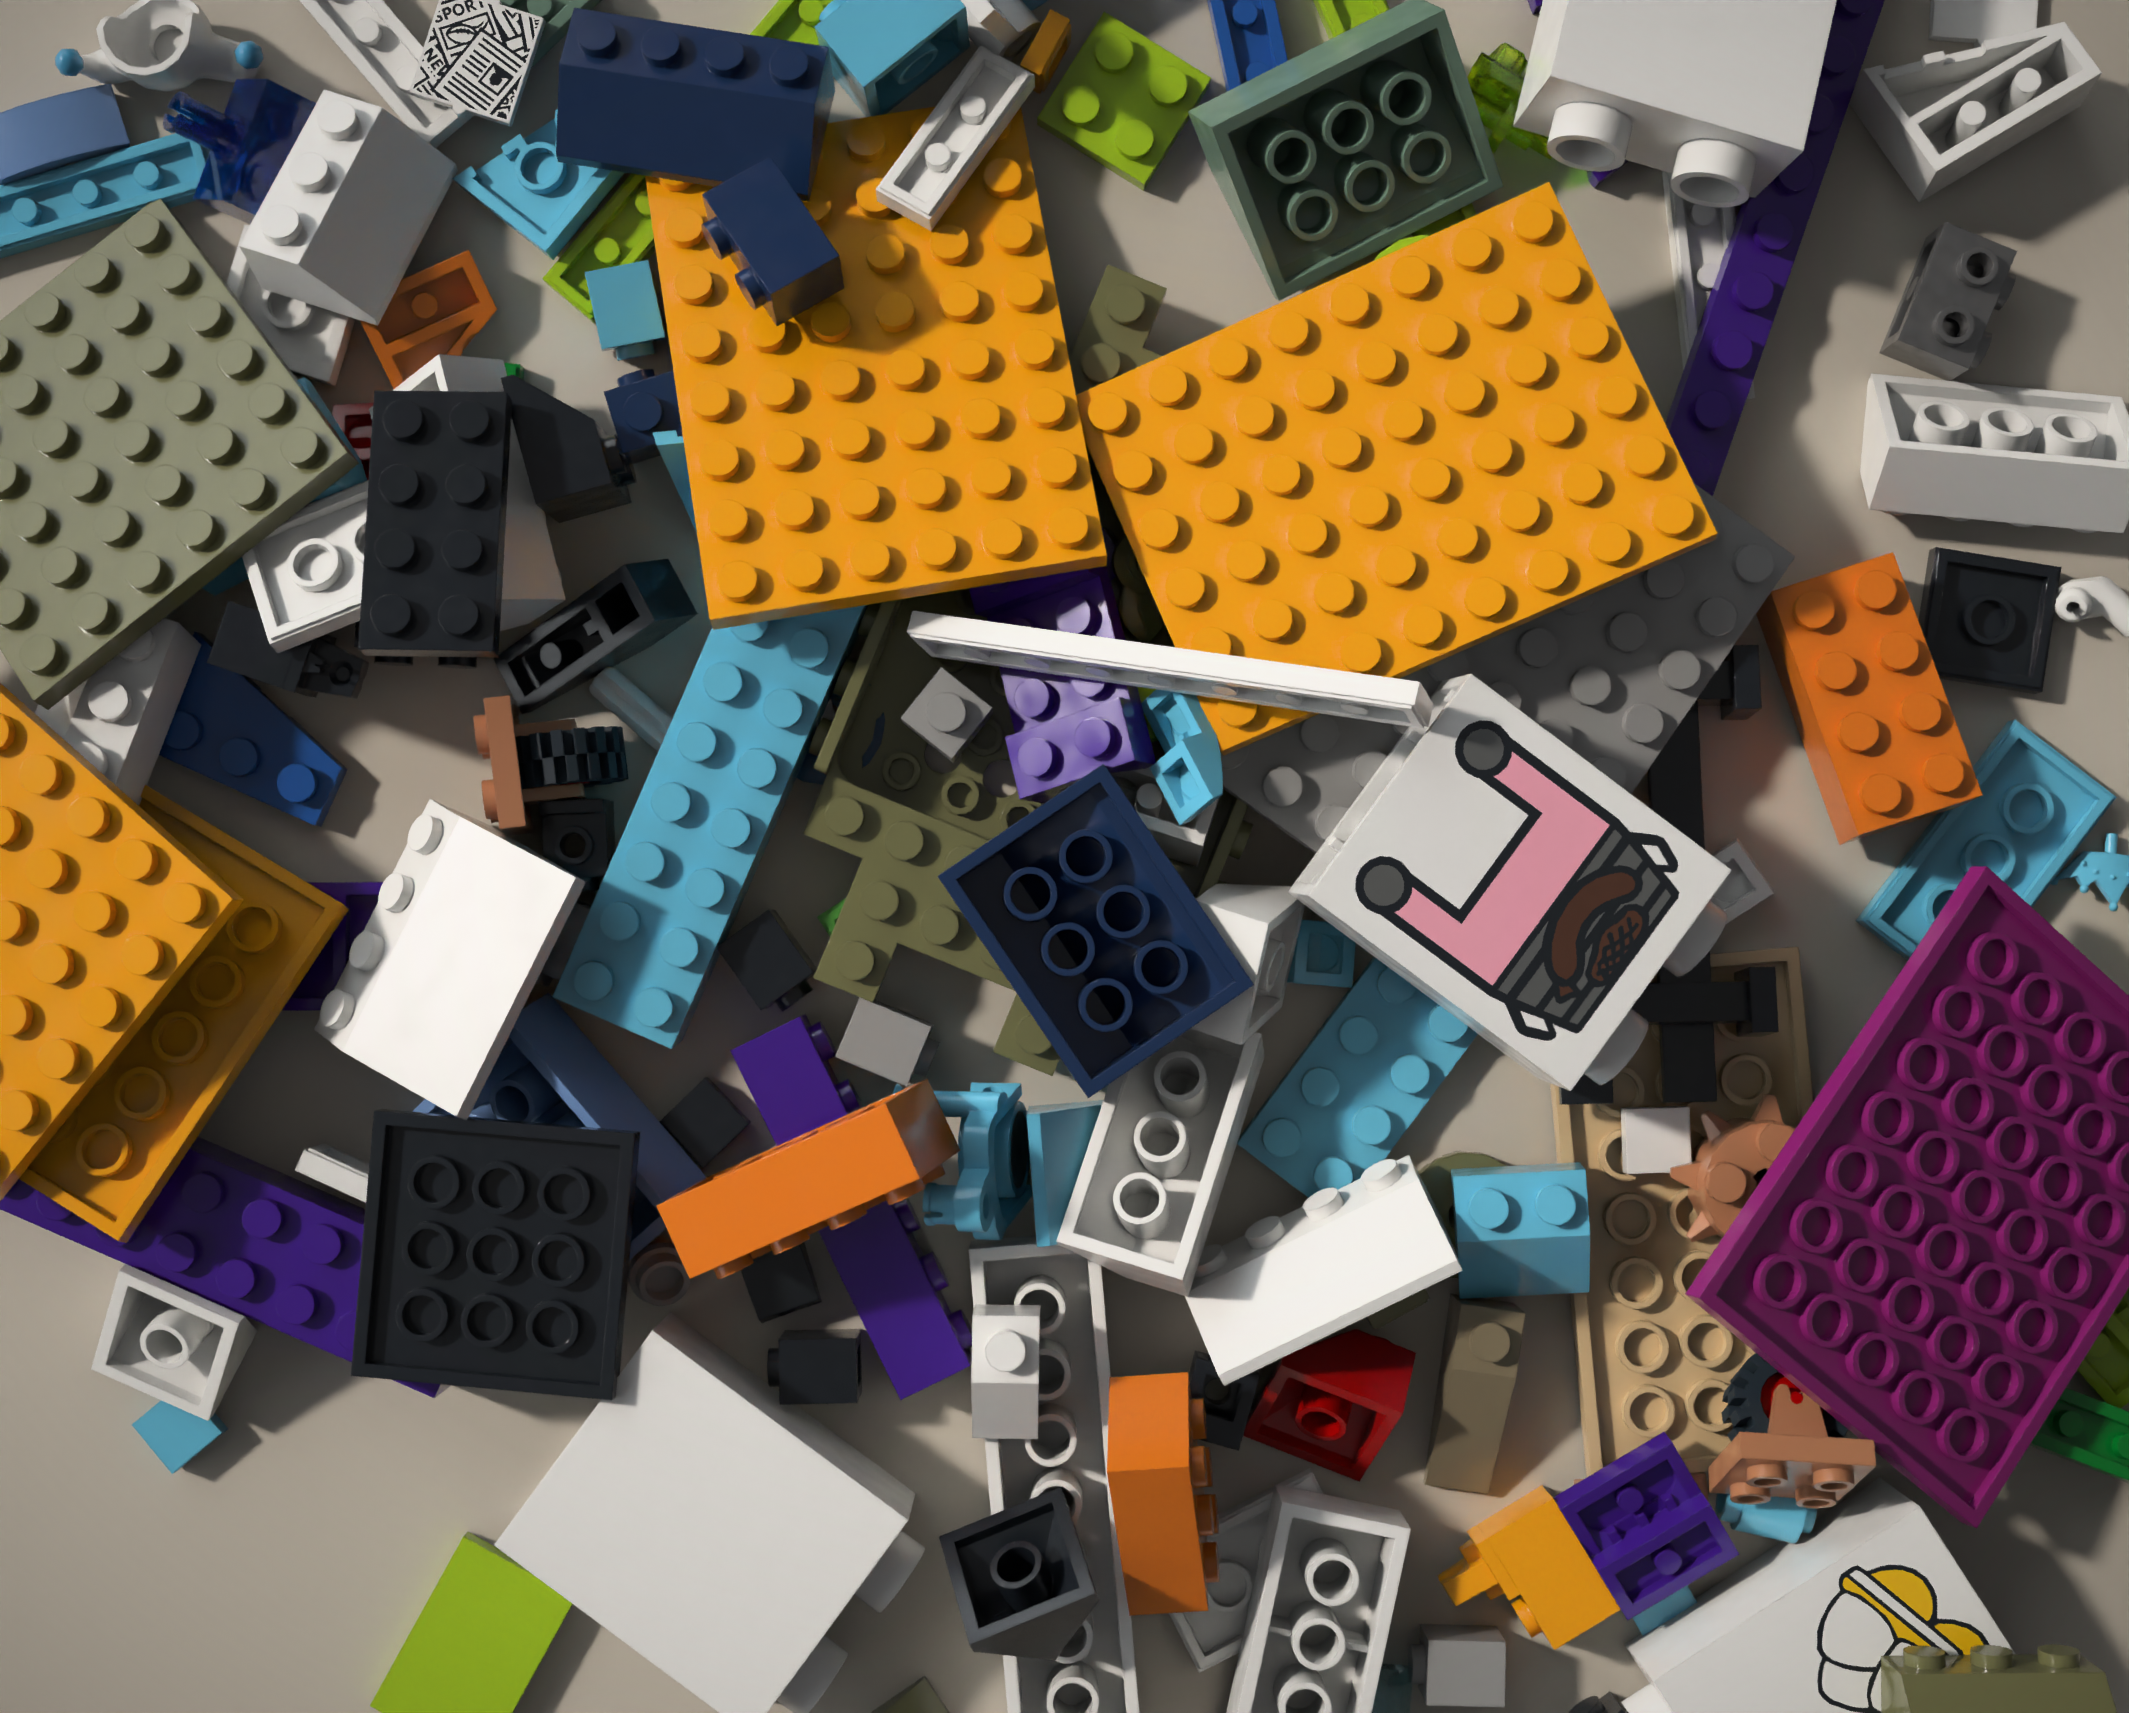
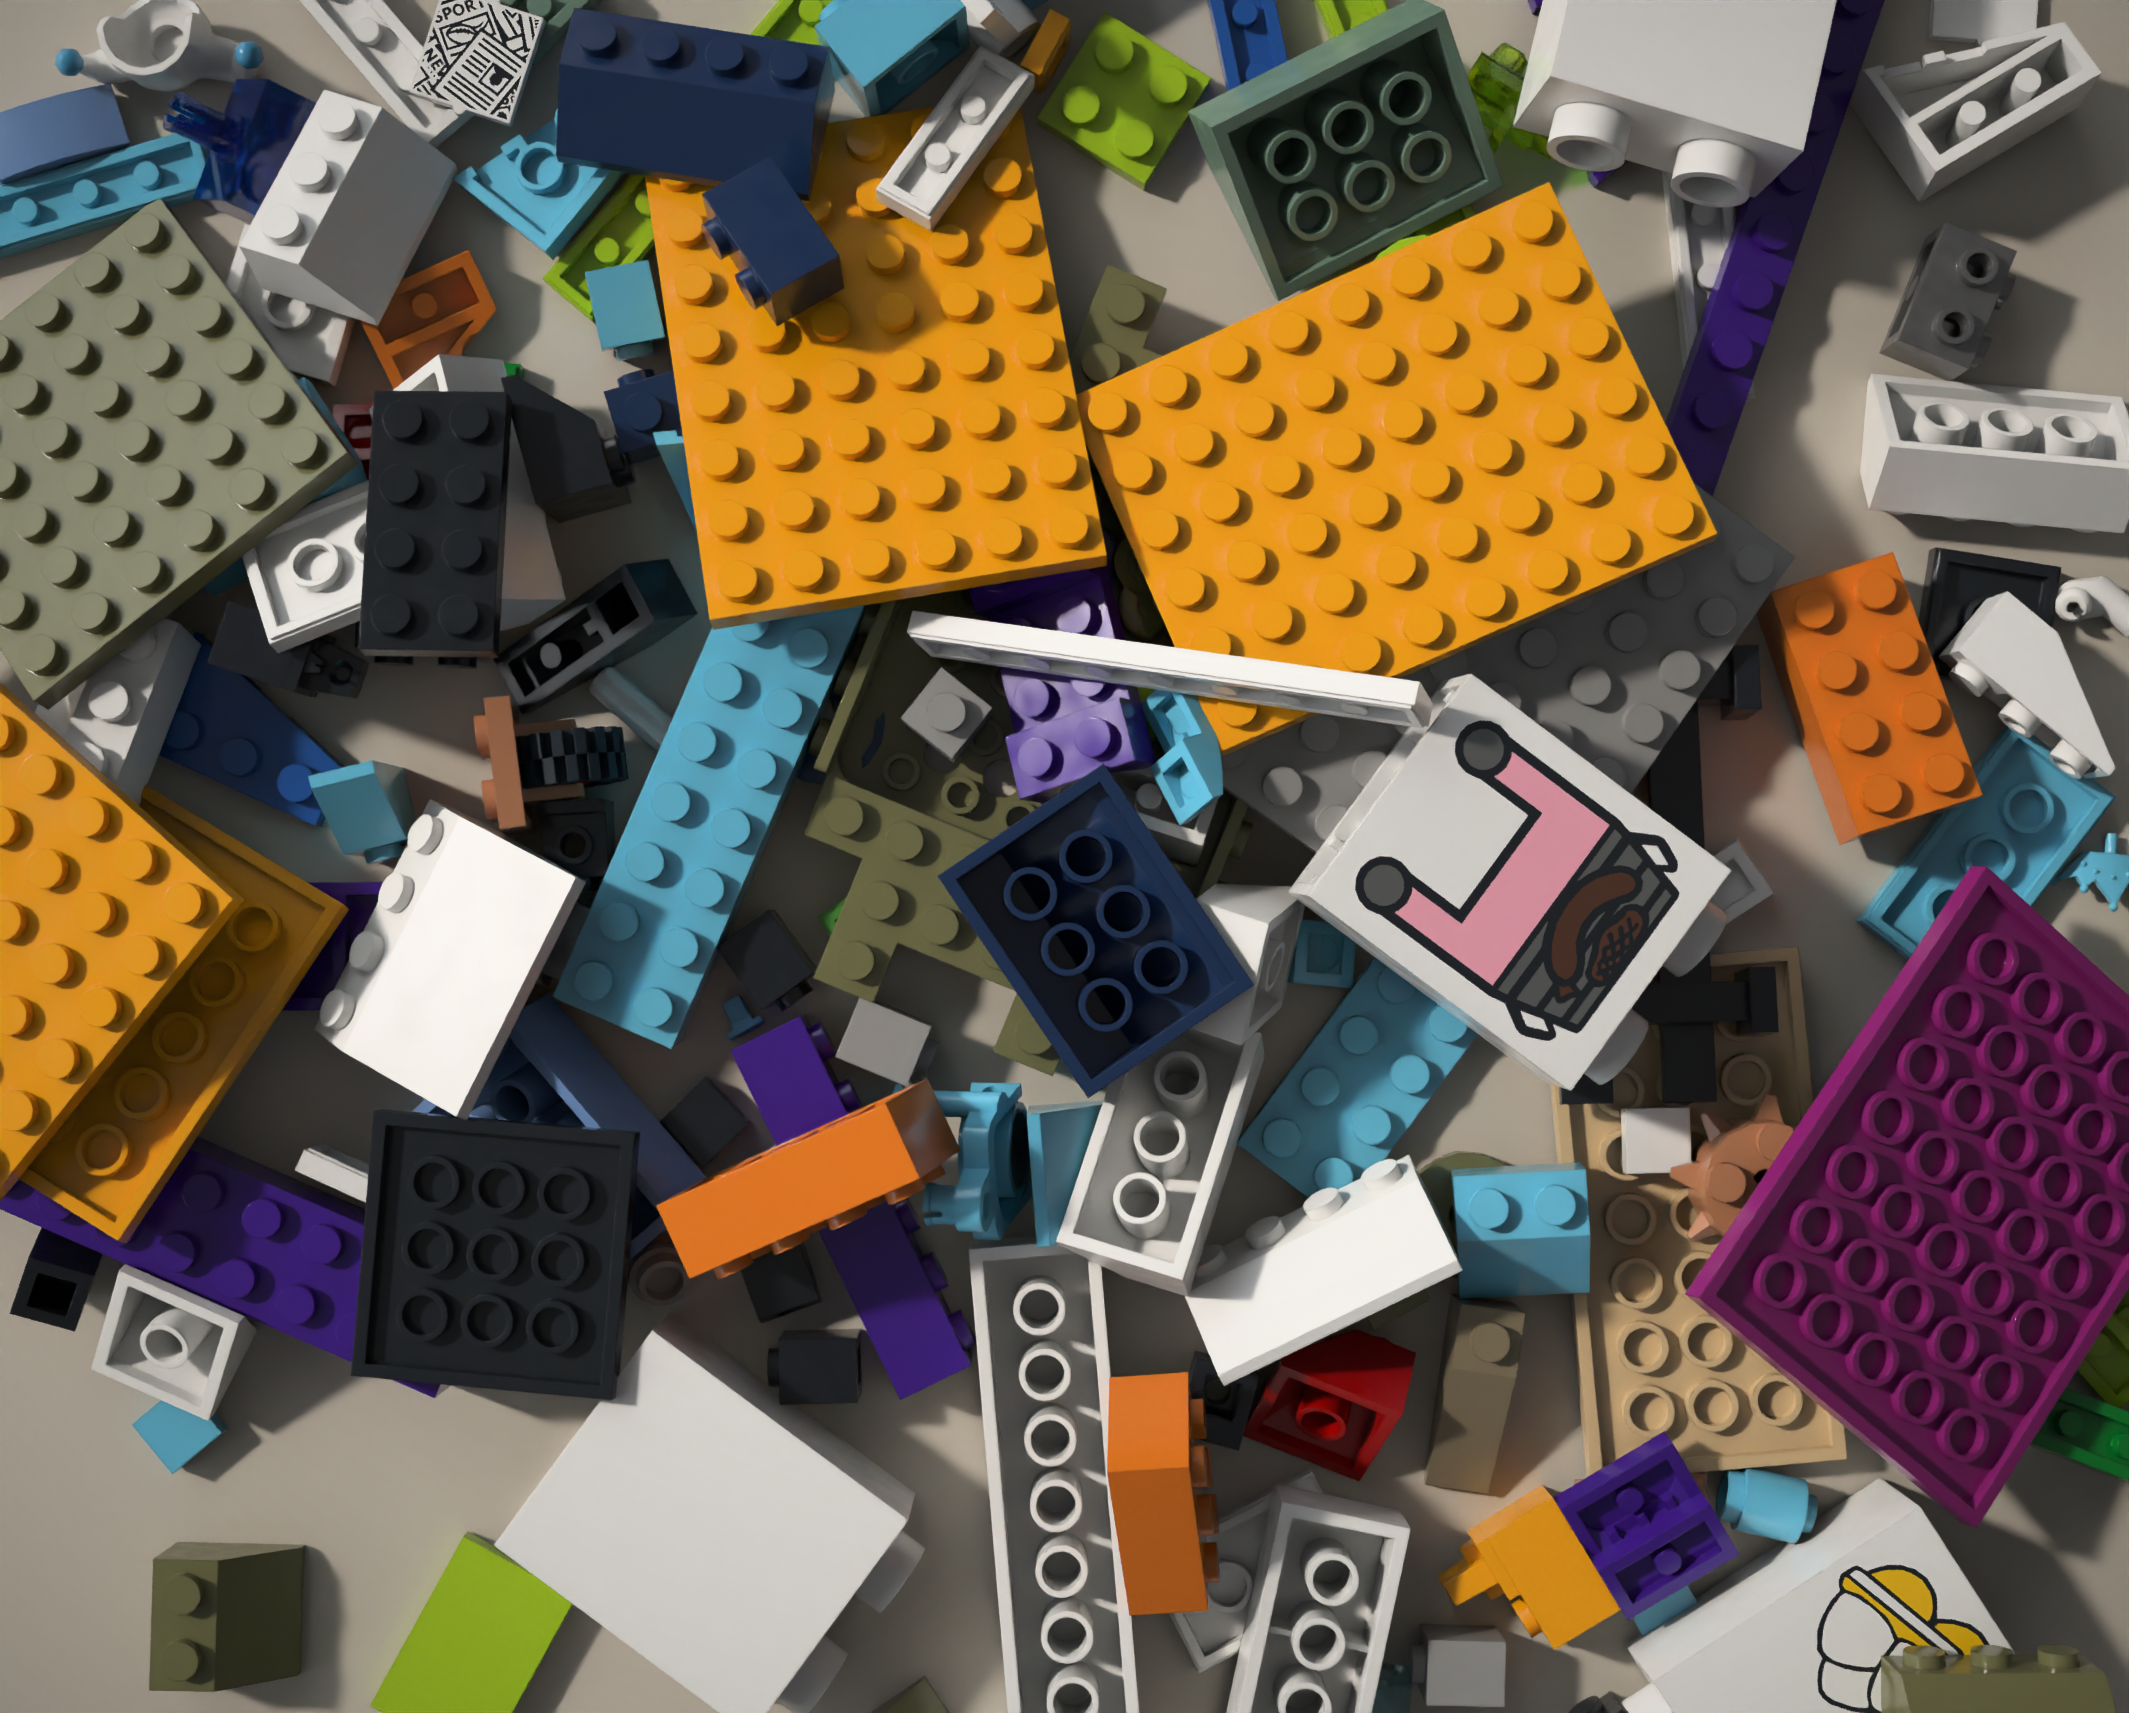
(56, 1281): none -> black brick
(225, 1615): none -> olive slope
(366, 809): none -> medium azure slope
(740, 1018): none -> medium azure piece
(1005, 1371): white slope -> none
(1021, 1578): black slope -> none
(1784, 1444): nougat plate -> none
(2028, 675): none -> white slope

